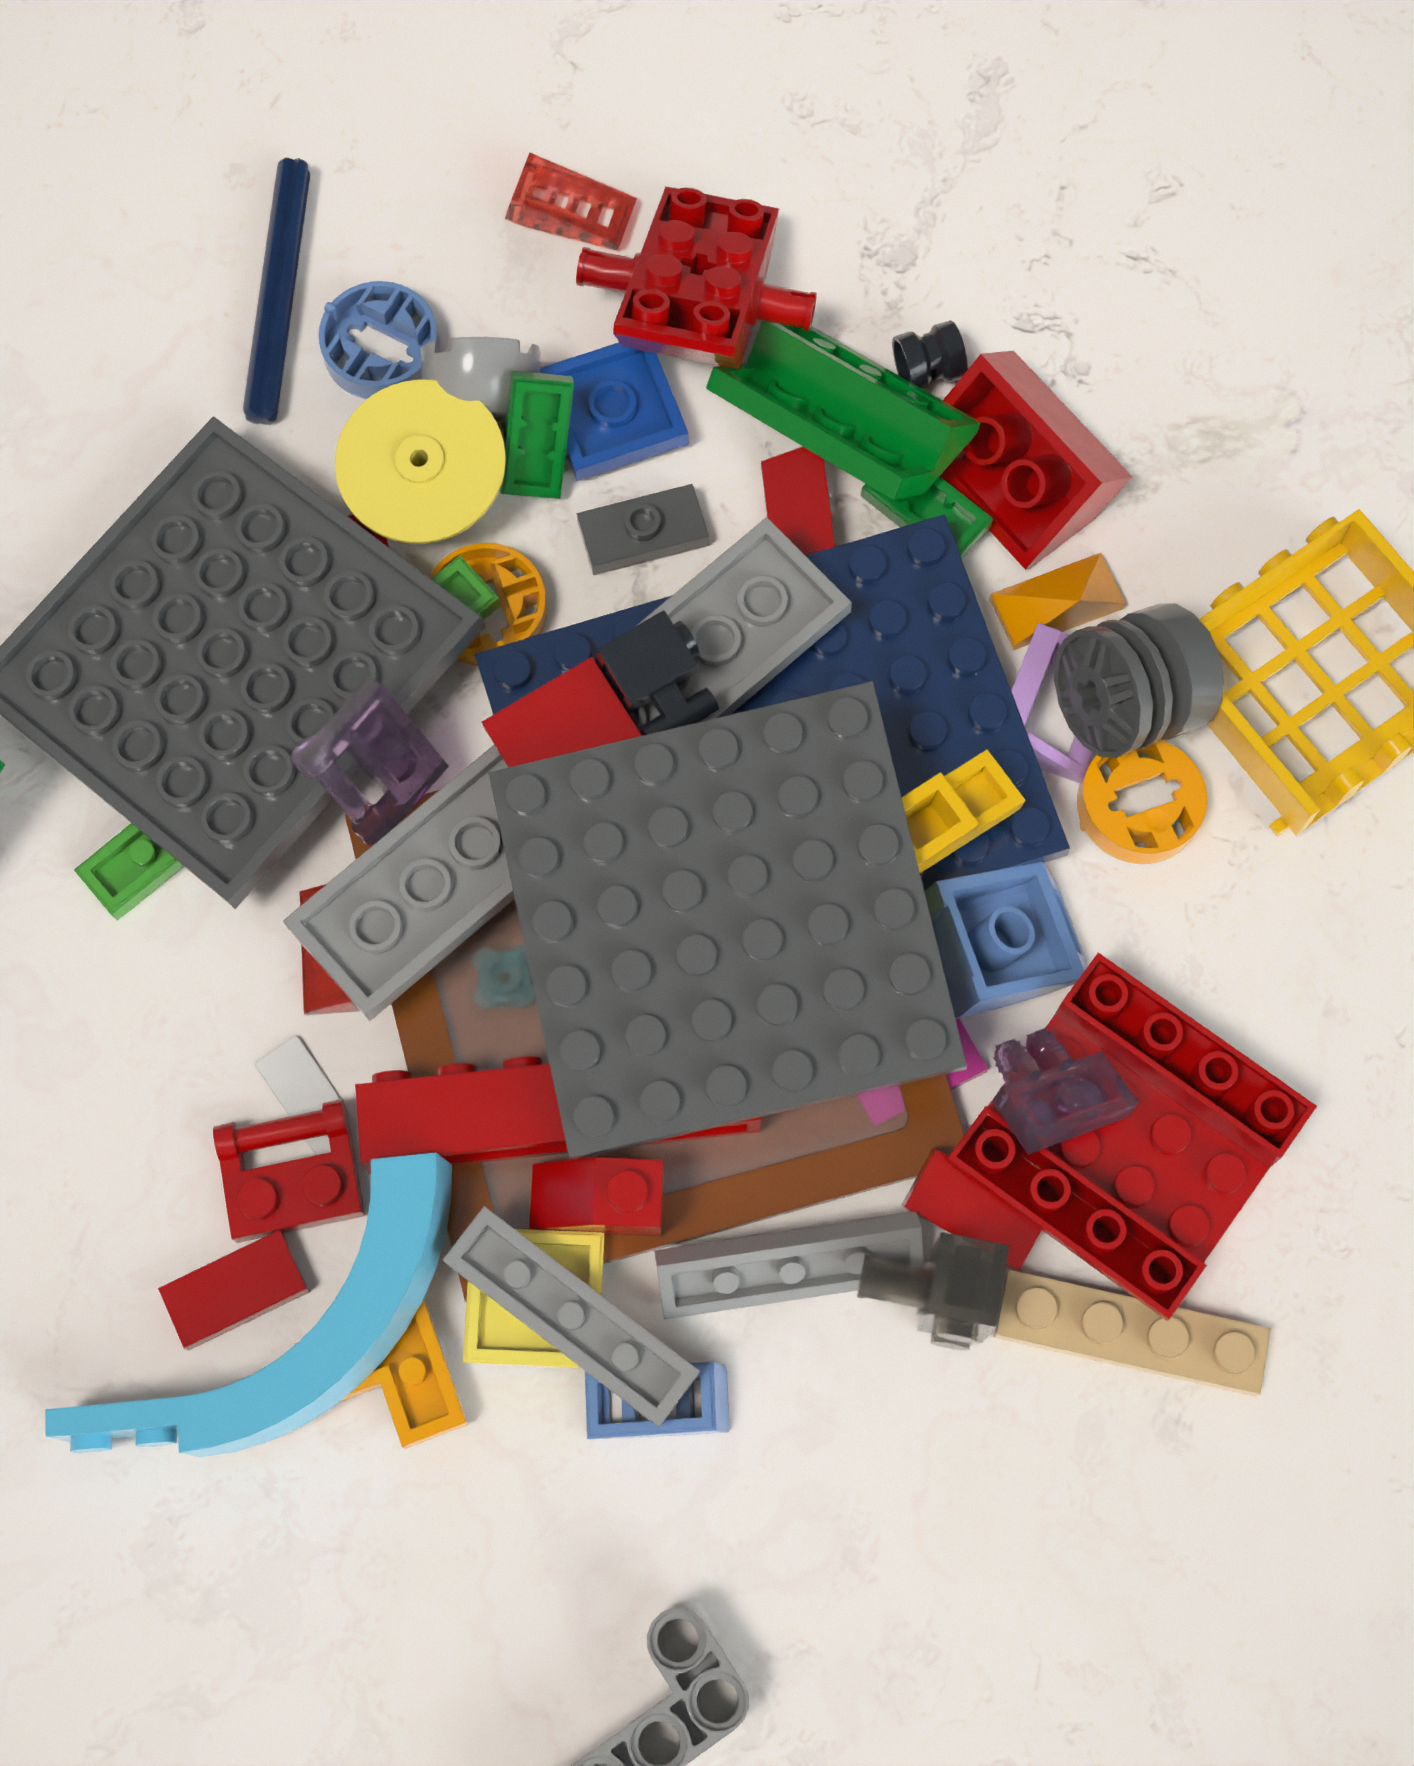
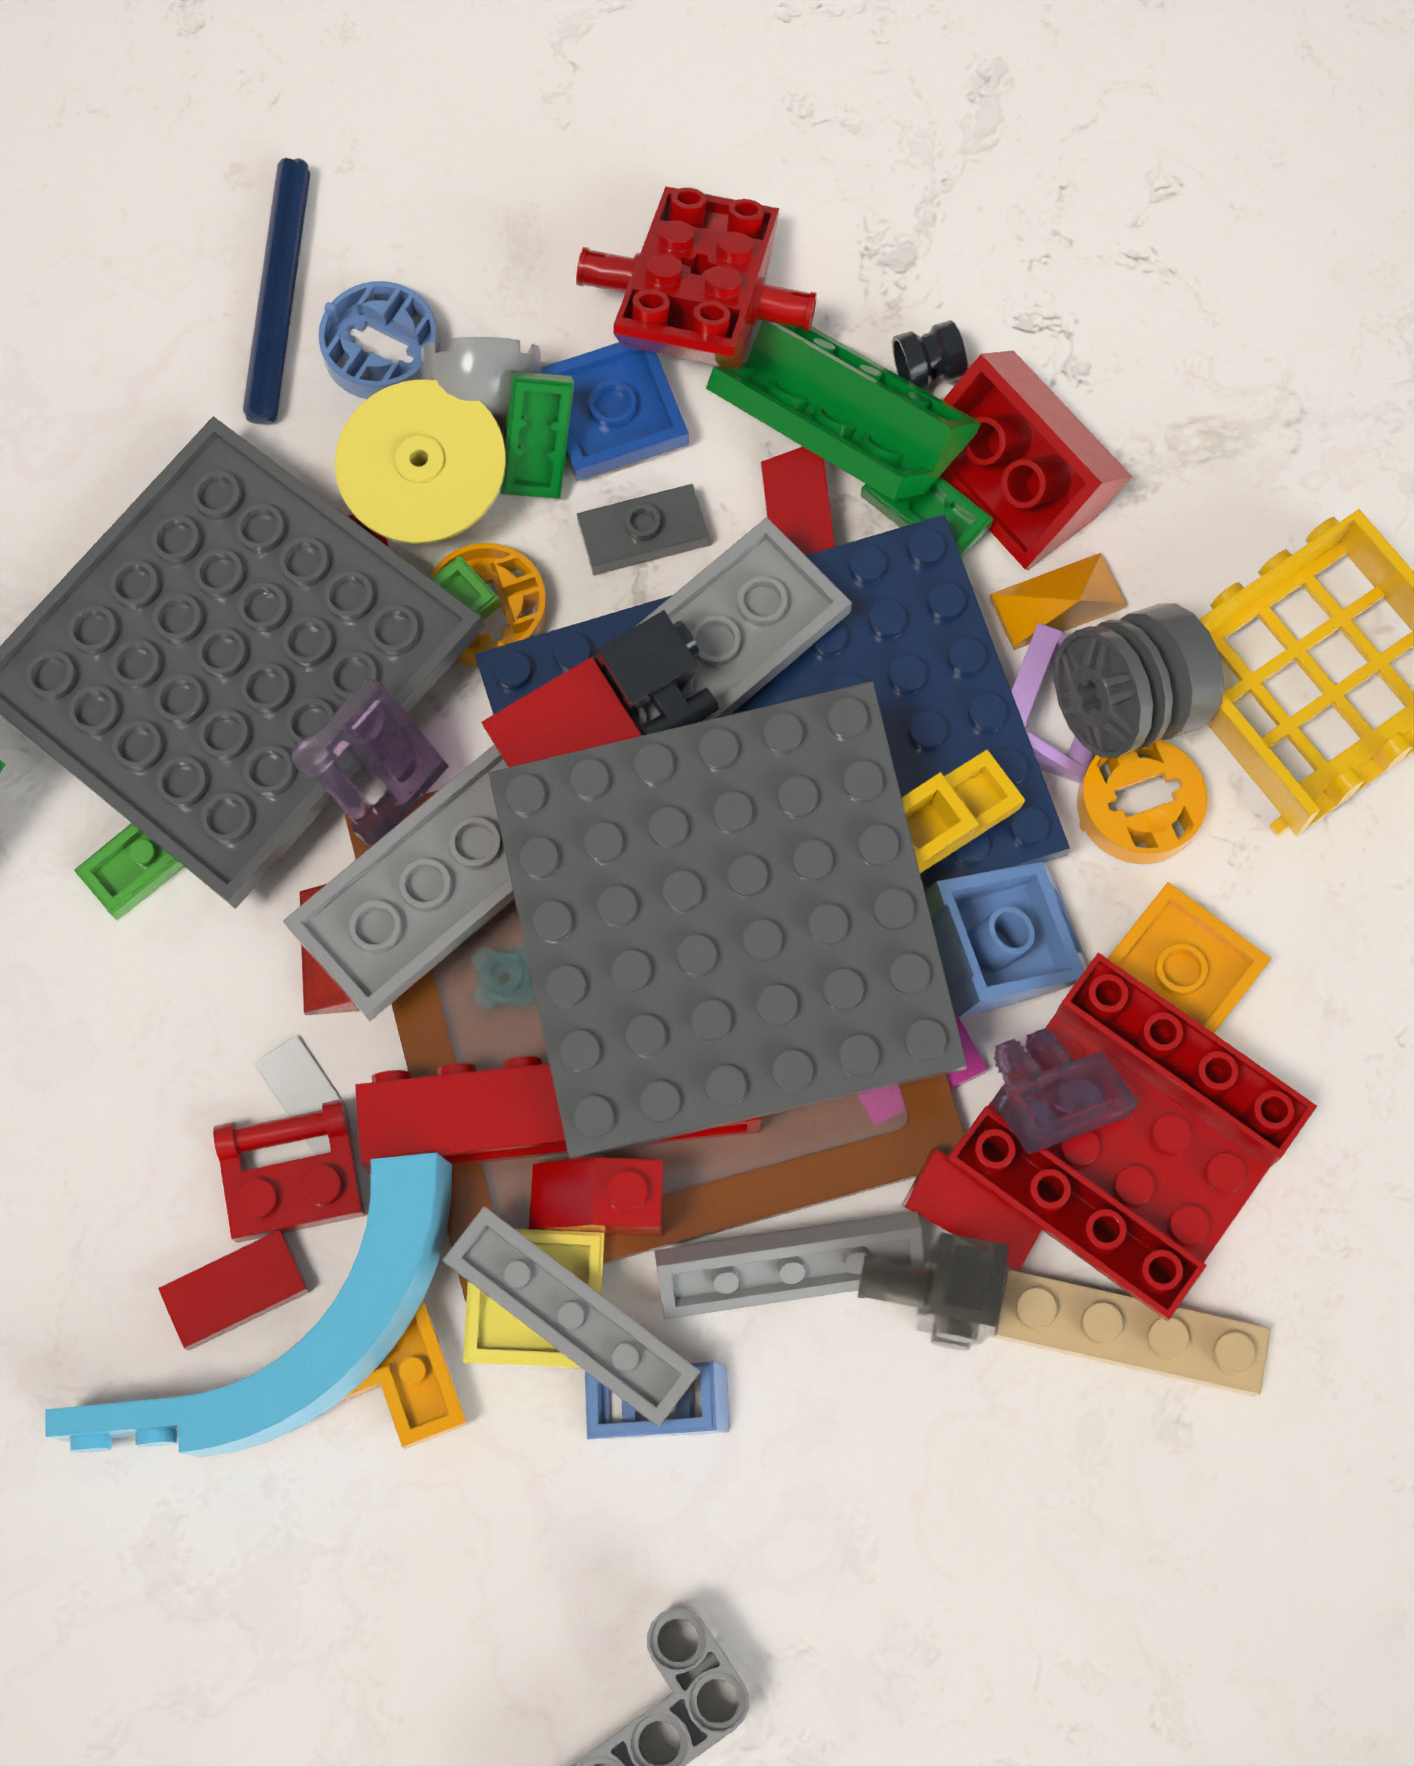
(552, 219): clear red slope -> none
(1189, 957): none -> light orange plate

